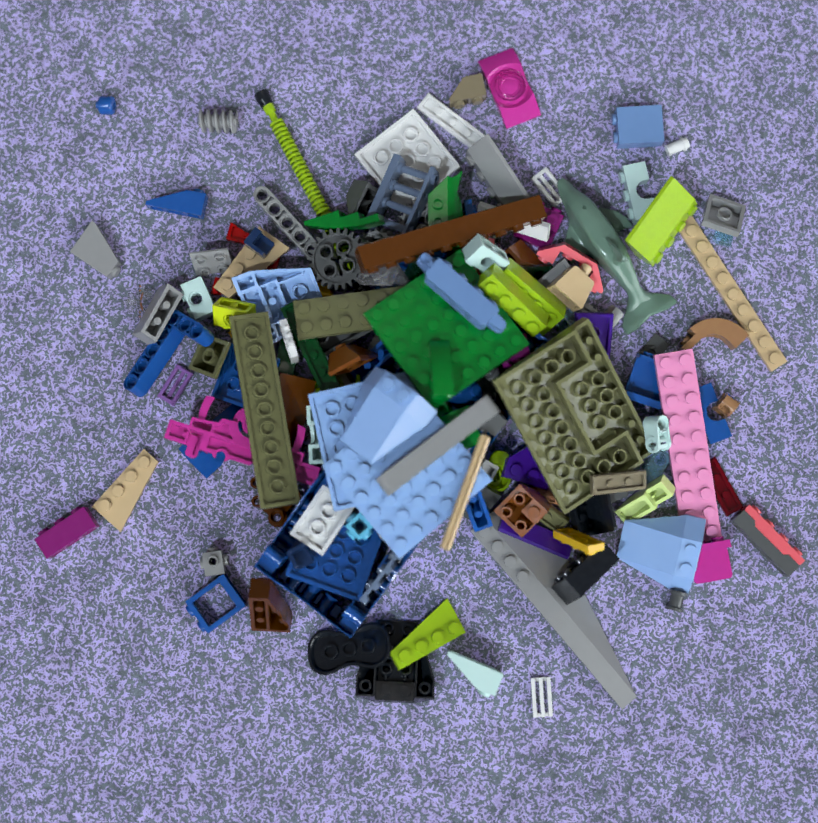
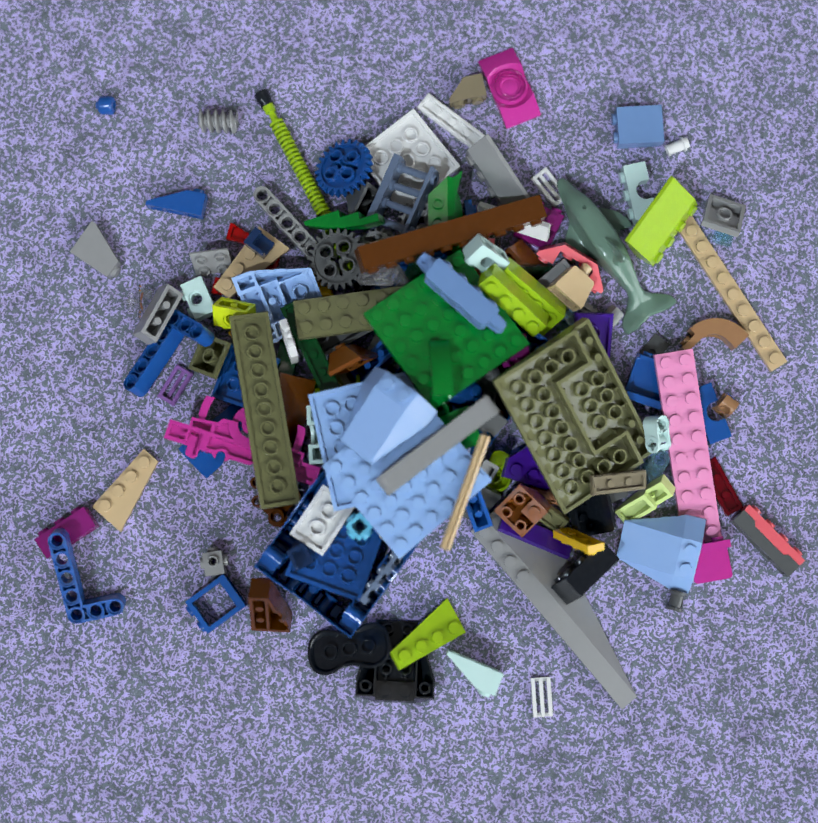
(74, 584): none -> blue beam
(344, 168): none -> blue gear

